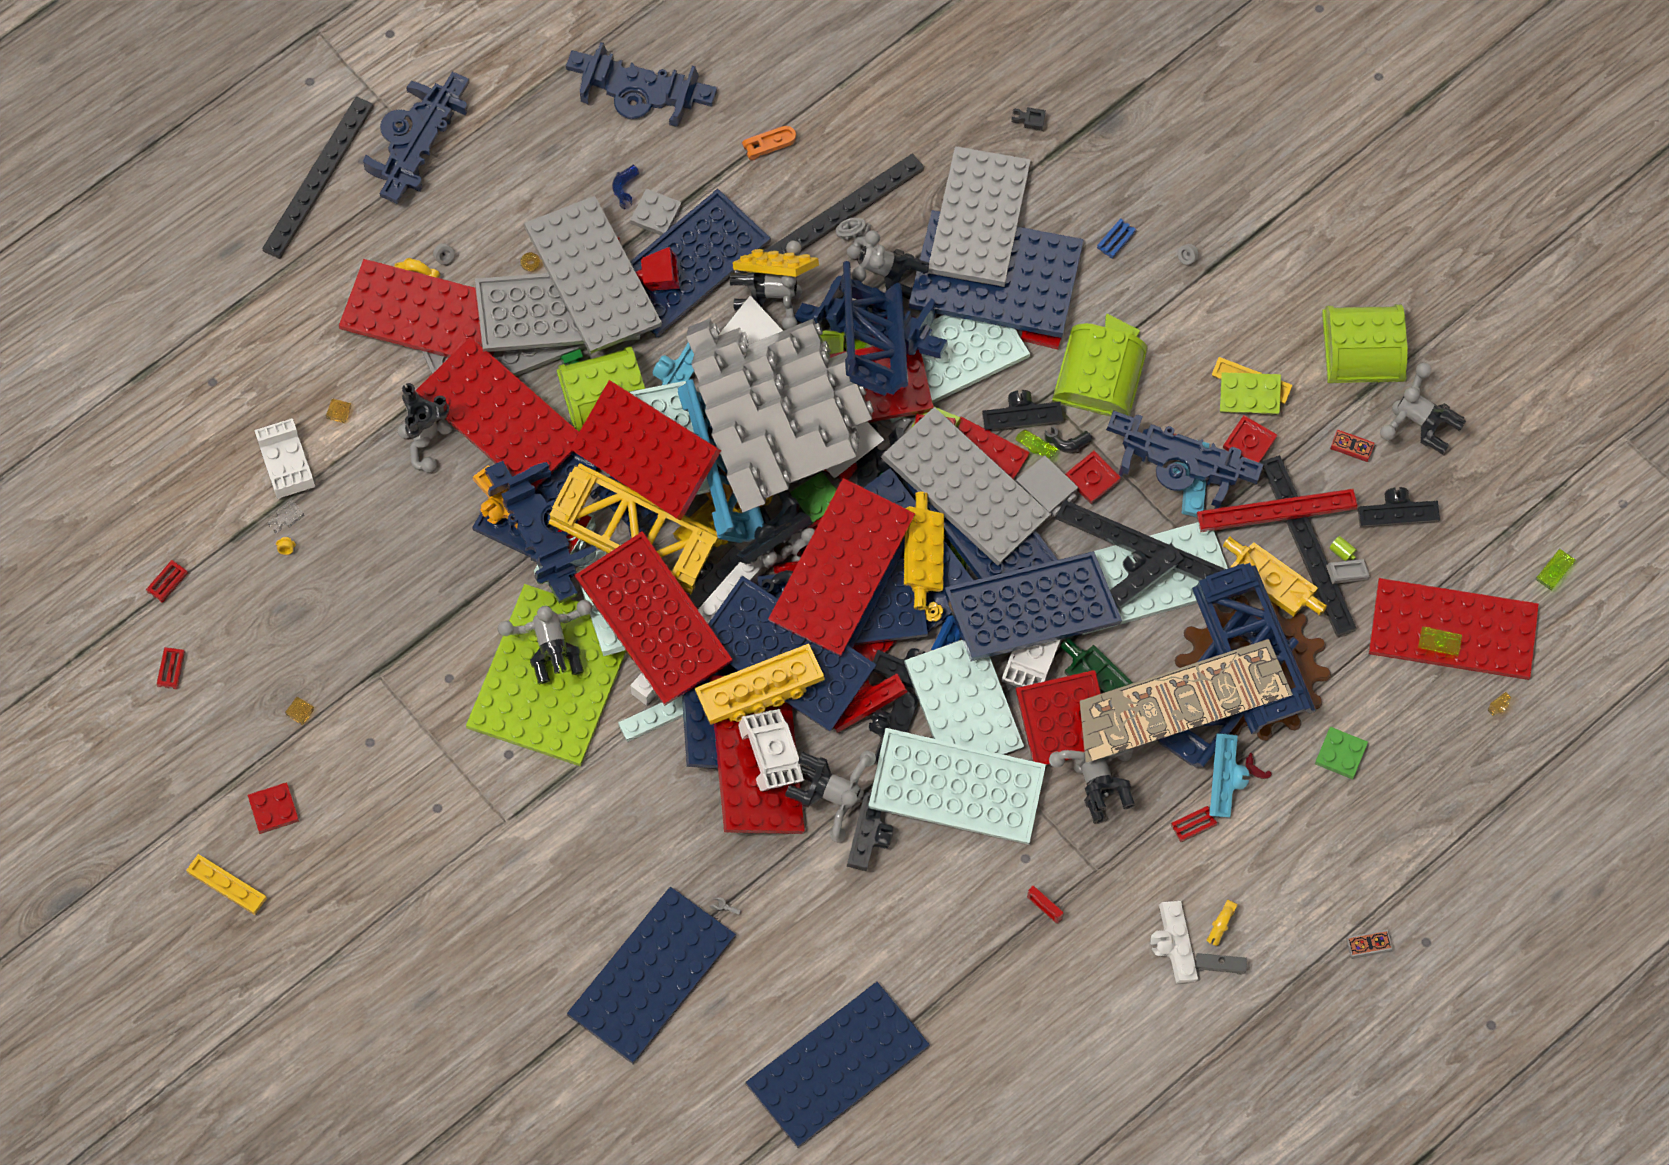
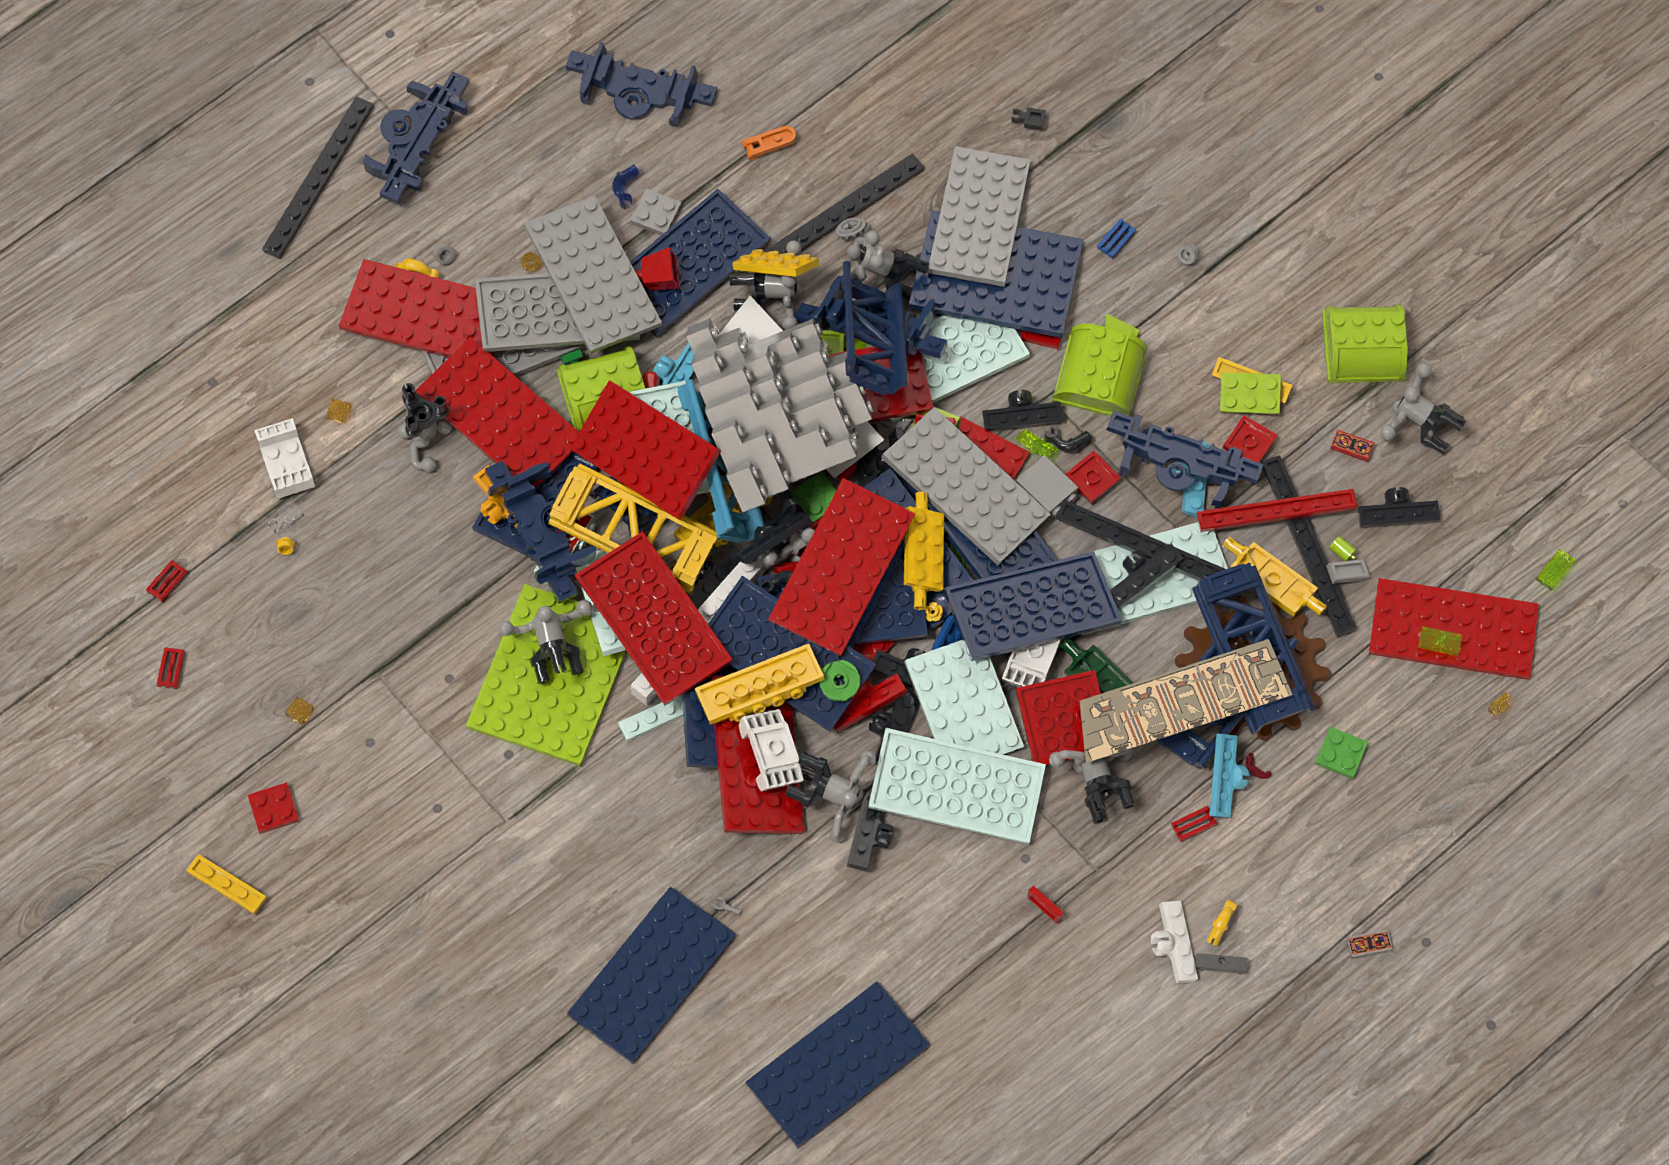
(650, 379): none -> red cone
(842, 692): none -> bright green plate

